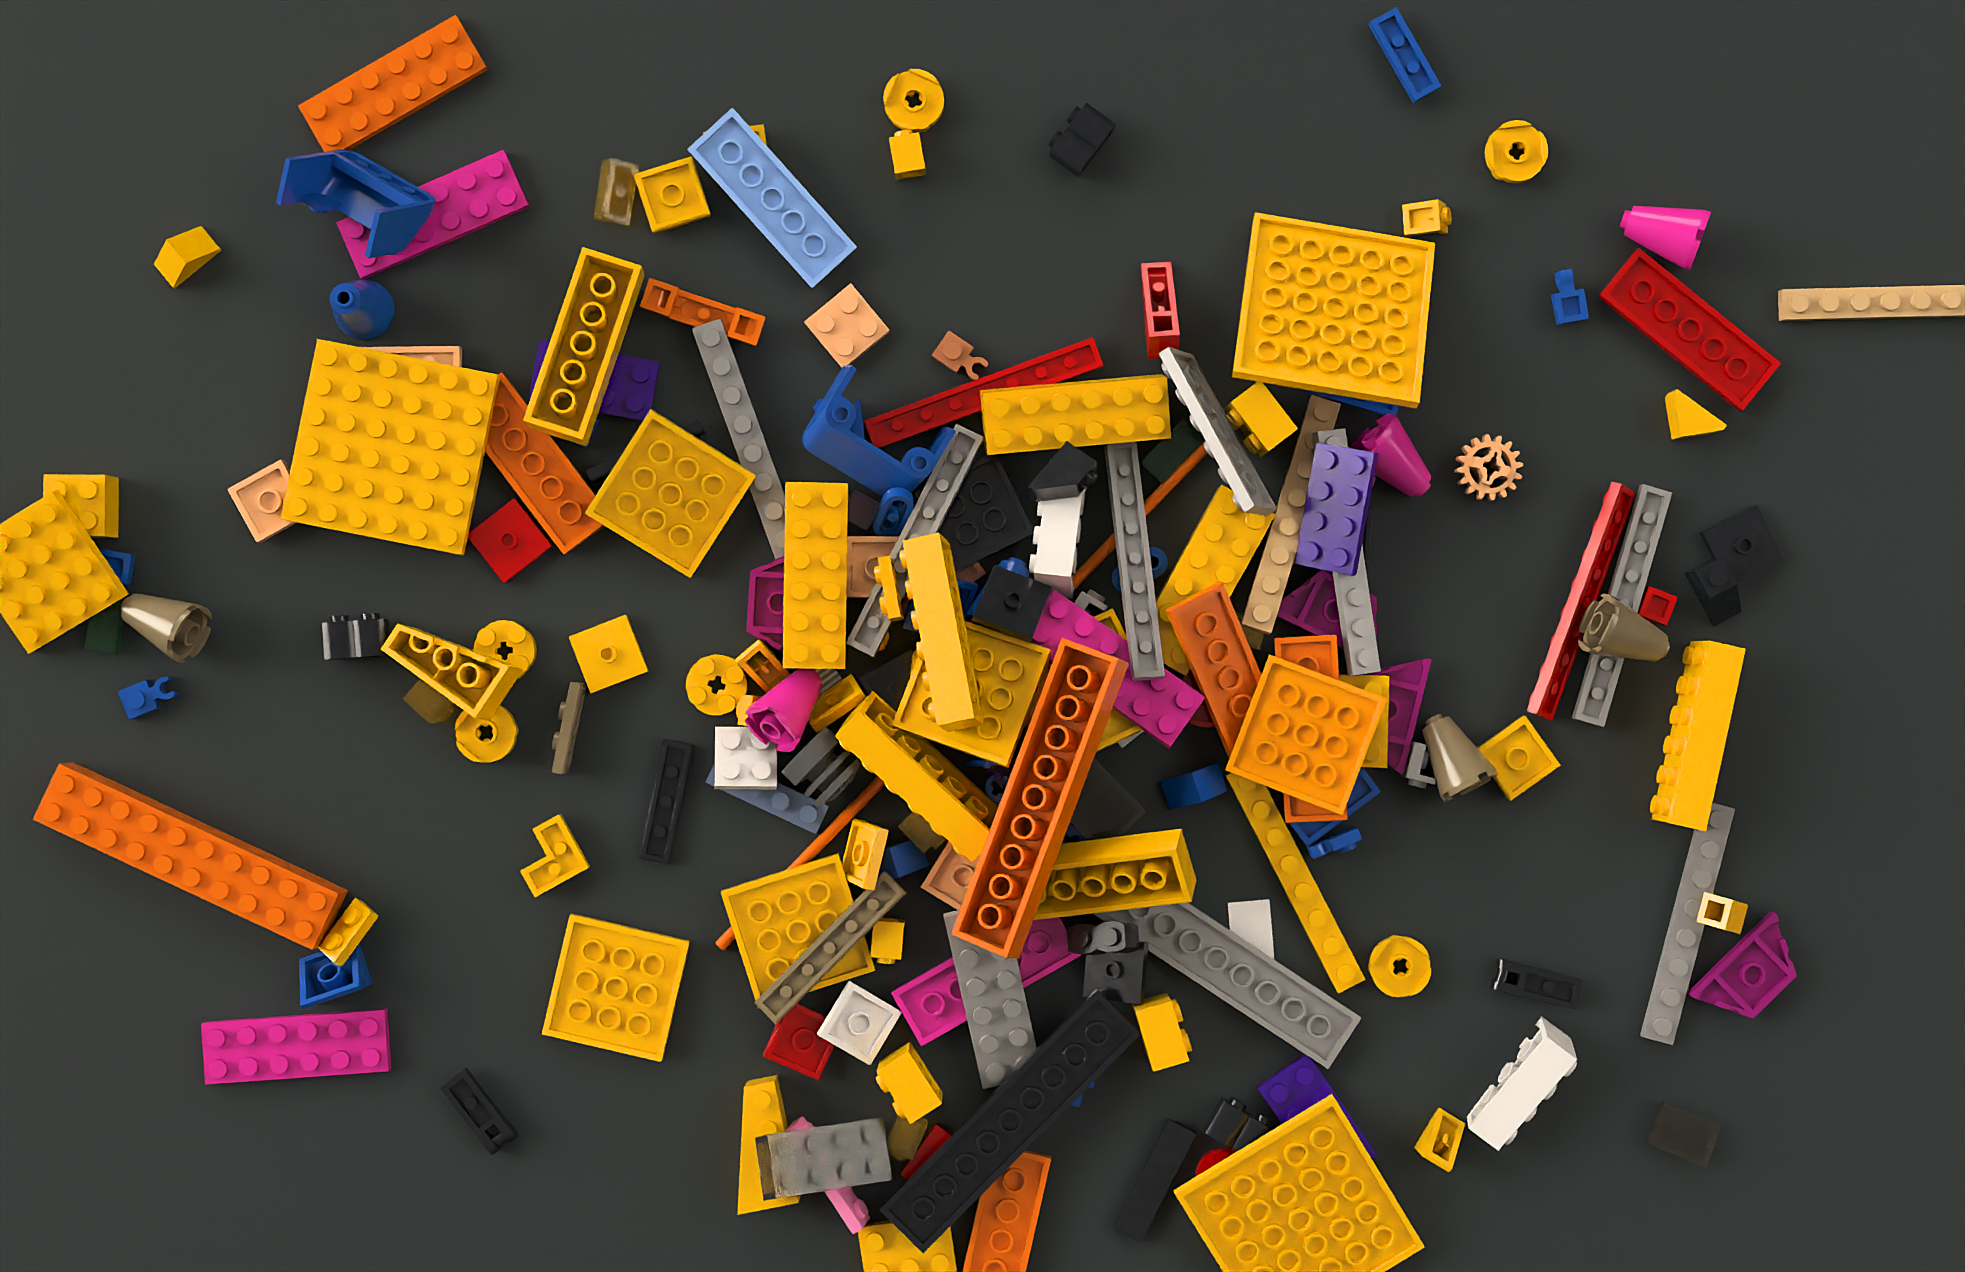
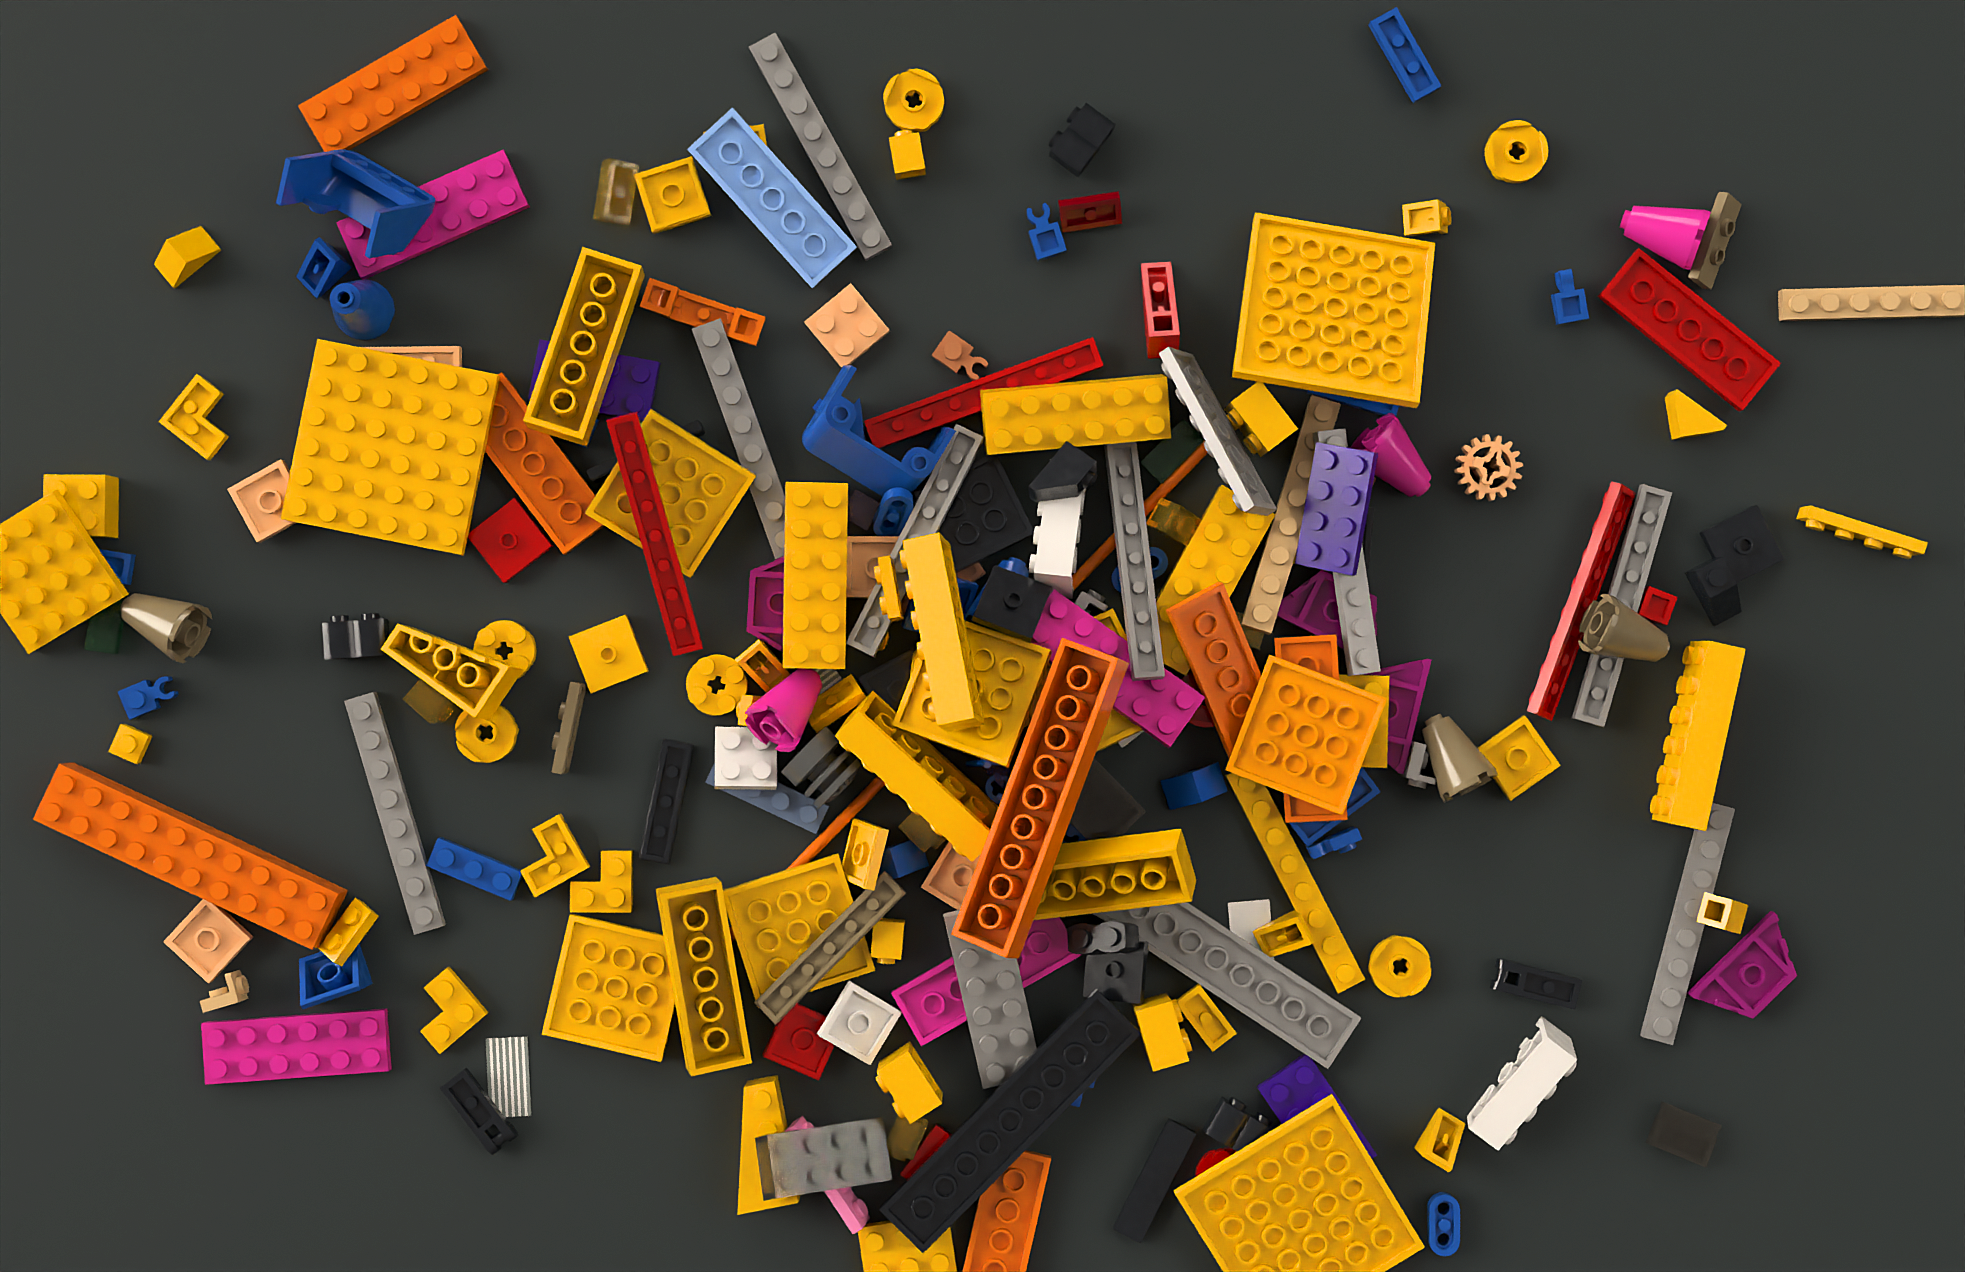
(130, 743): none -> yellow plate
(188, 417): none -> yellow plate
(208, 939): none -> light nougat plate
(221, 997): none -> tan bracket
(322, 268): none -> blue slope
(395, 813): none -> light grey plate
(459, 1009): none -> yellow plate
(475, 868): none -> blue plate
(509, 1075): none -> light grey sticker
(614, 890): none -> yellow plate
(654, 533): none -> red plate
(703, 976): none -> yellow brick
(820, 146): none -> light grey plate
(1046, 237): none -> blue plate
(1090, 211): none -> dark red plate
(1173, 521): none -> clear yellow brick
(1205, 1017): none -> yellow plate
(1283, 934): none -> yellow slope
(1443, 1222): none -> blue plate
(1715, 240): none -> dark tan plate
(1849, 528): none -> yellow plate

